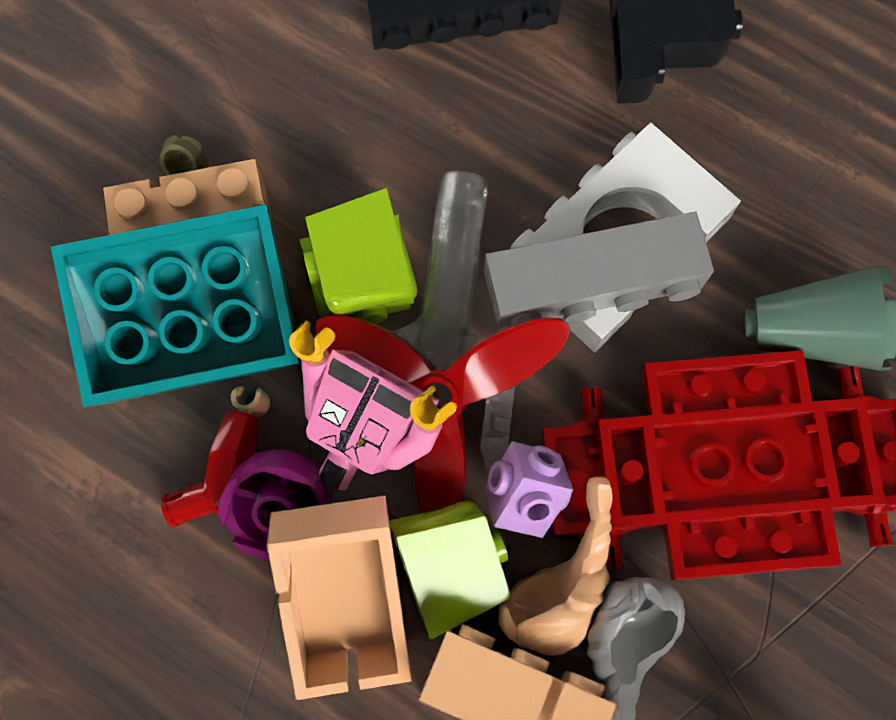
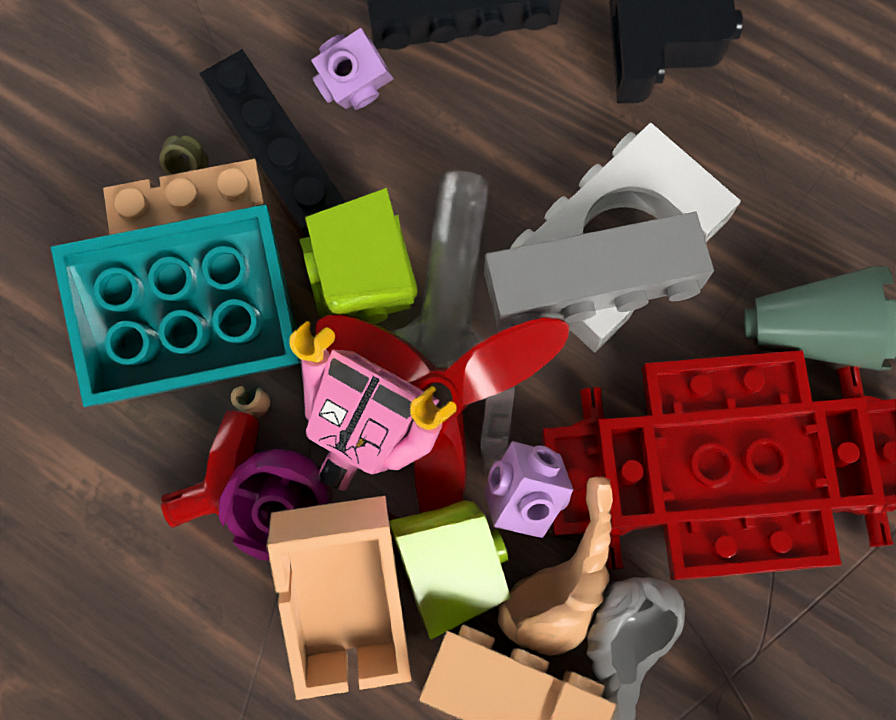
(271, 139): none -> black brick
(367, 73): none -> lavender brick

